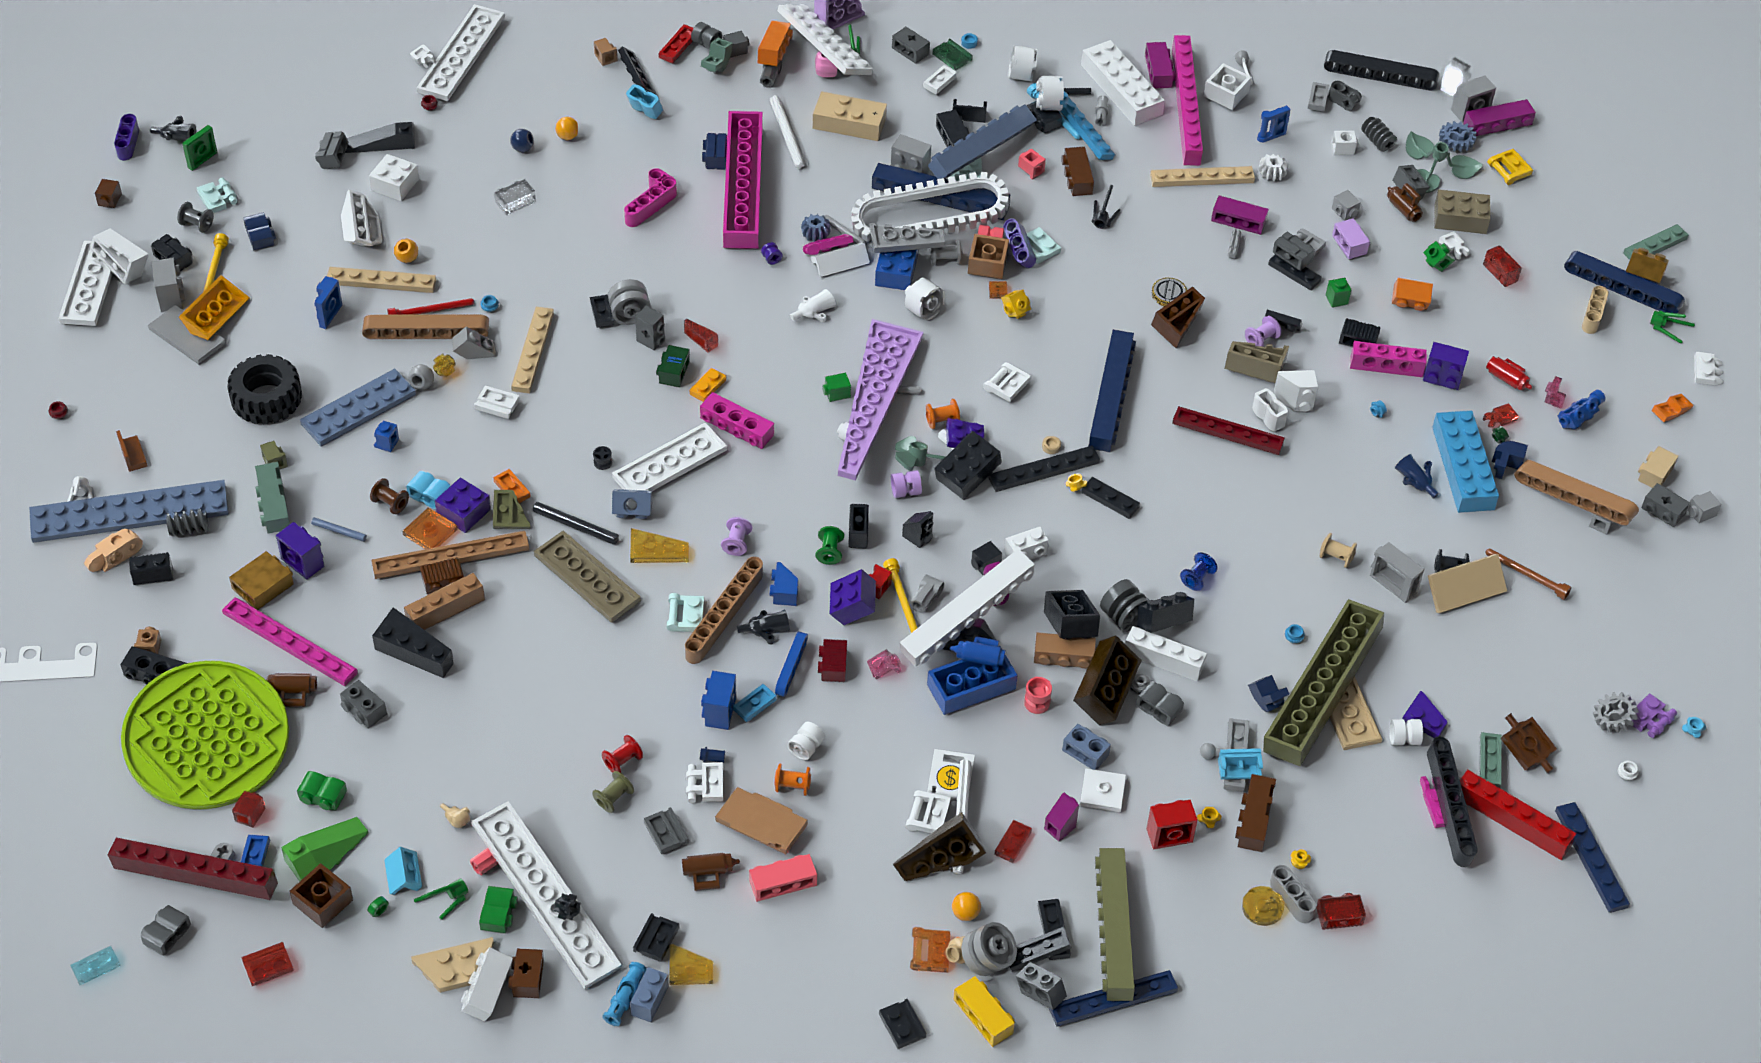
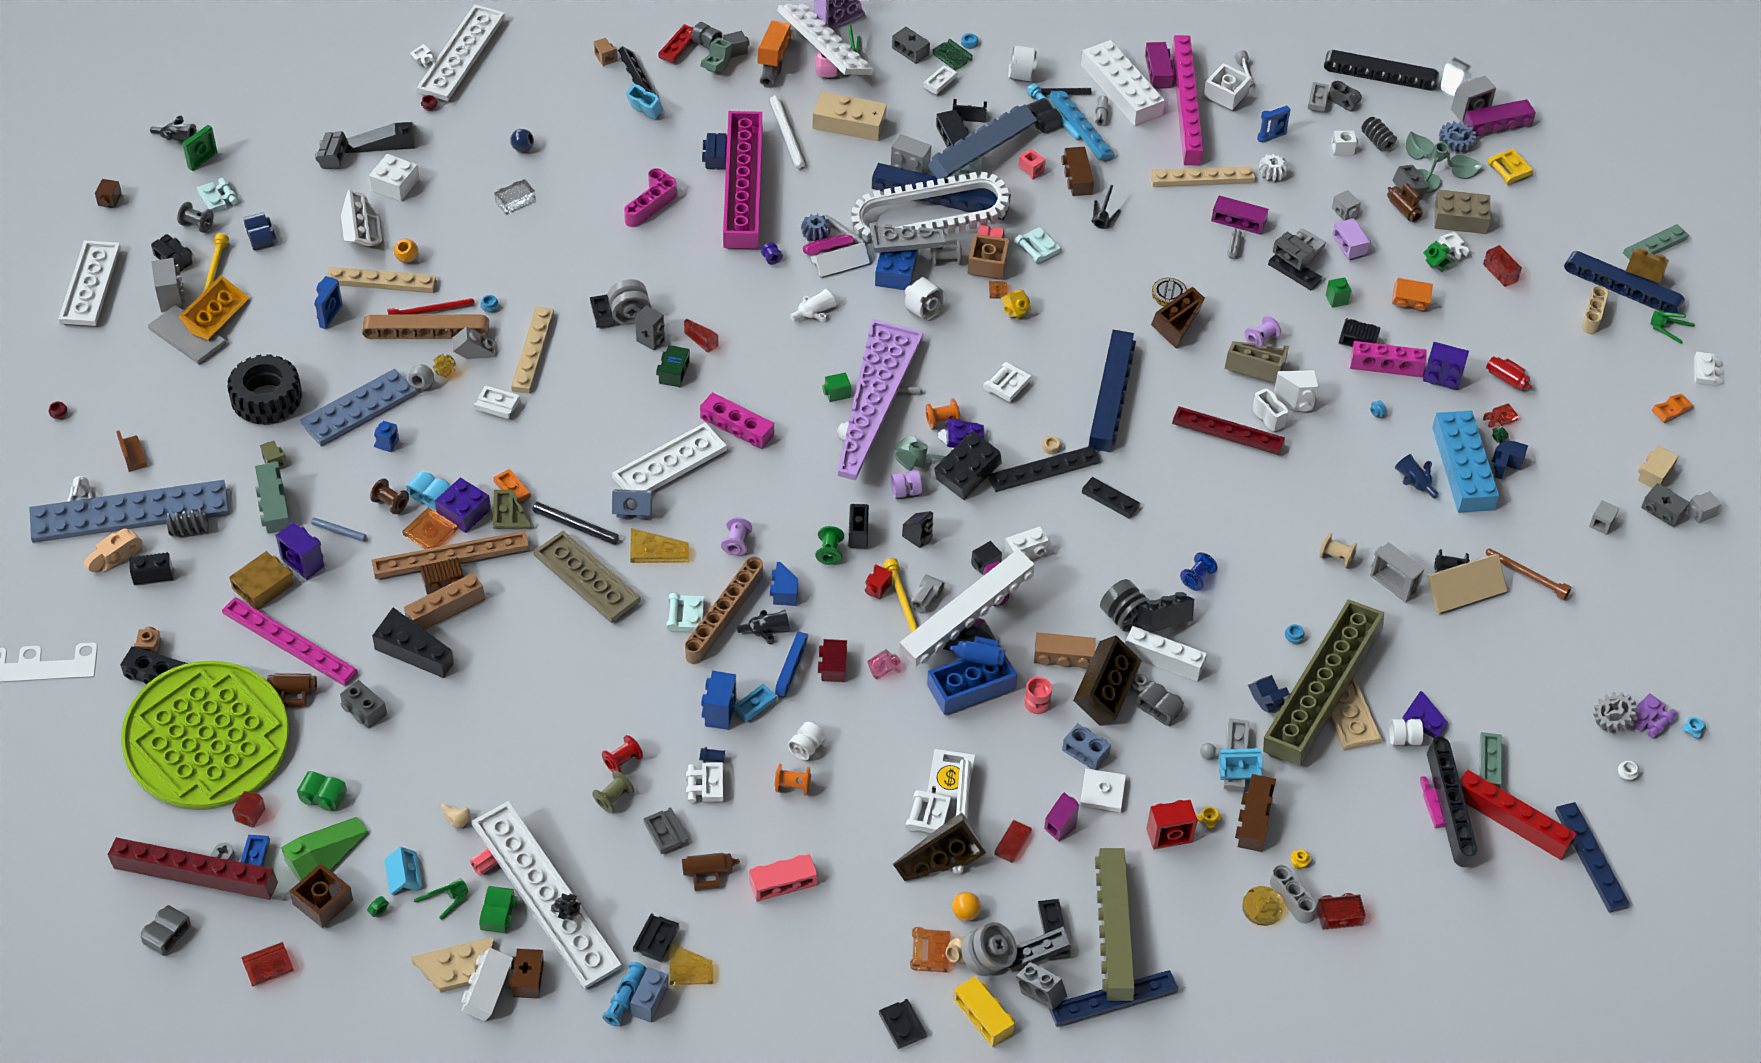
(95, 965): clear light blue plate -> none
(120, 255): white wedge -> none
(126, 137): dark purple beam -> none
(567, 128): light orange piece -> none
(602, 457): black wheel -> none
(707, 384): light orange plate -> none
(762, 820): medium nougat piece -> none
(852, 597): dark purple brick -> none
(1022, 250): dark purple beam -> none
(1050, 92): white brick -> none
(1071, 614): black brick -> none
(1076, 482): yellow plate -> none
(1291, 323): black plate -> none
(1528, 743): reddish brown plate -> none
(1553, 395): clear pink bracket -> none
(1576, 492): medium nougat beam -> none
(1581, 410): blue brick -> none

